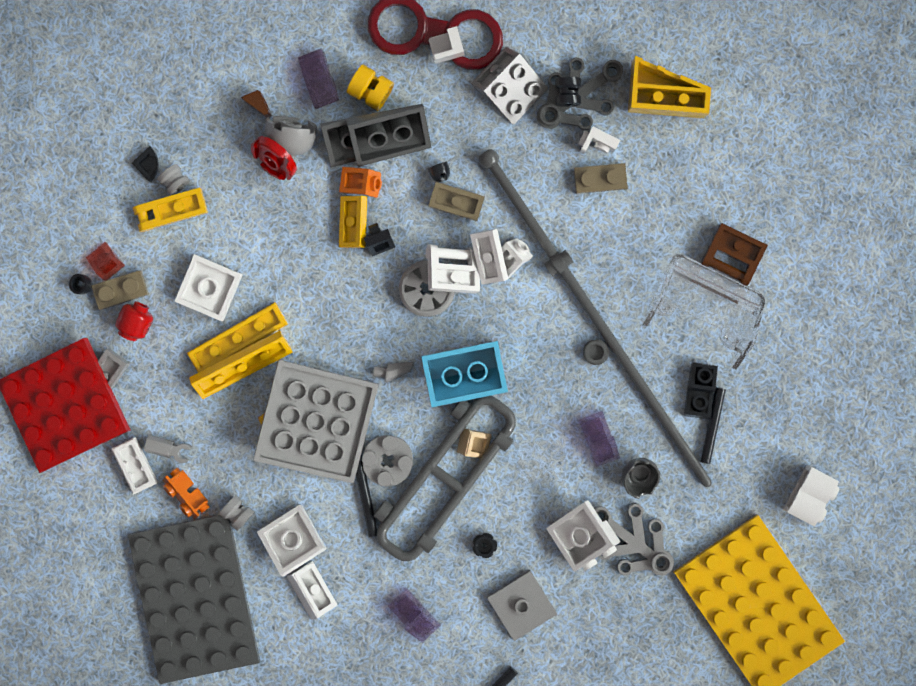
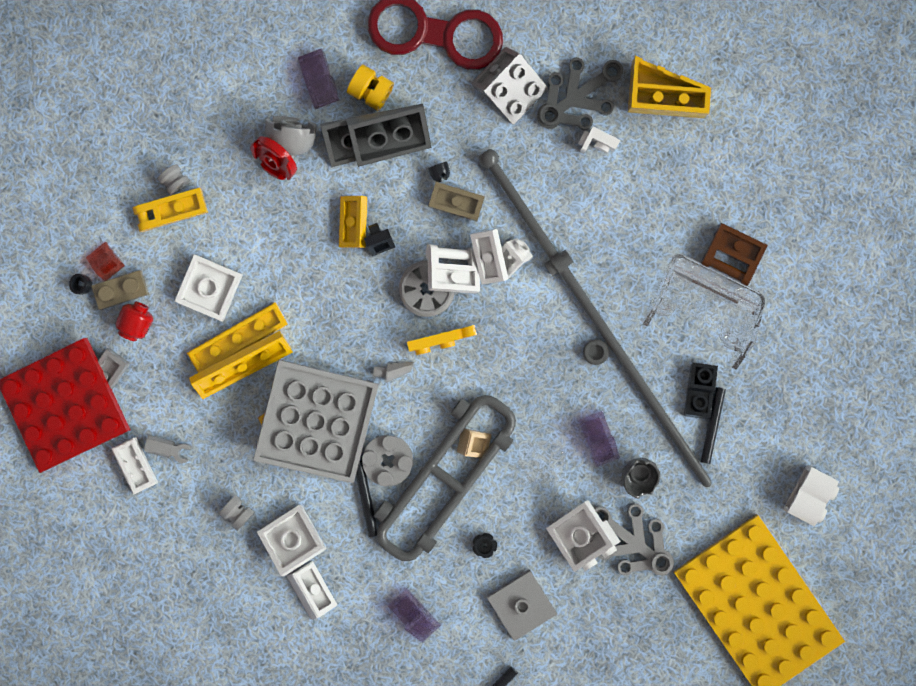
(147, 164): black tile -> none
(178, 487): orange hinge -> none
(194, 598): dark grey plate -> none
(258, 102): reddish brown slope -> none
(360, 181): orange bracket -> none
(445, 340): none -> yellow plate
(446, 46): white panel -> none
(464, 374): medium azure slope -> none
(568, 91): black wheel -> none
(600, 178): dark tan plate -> none

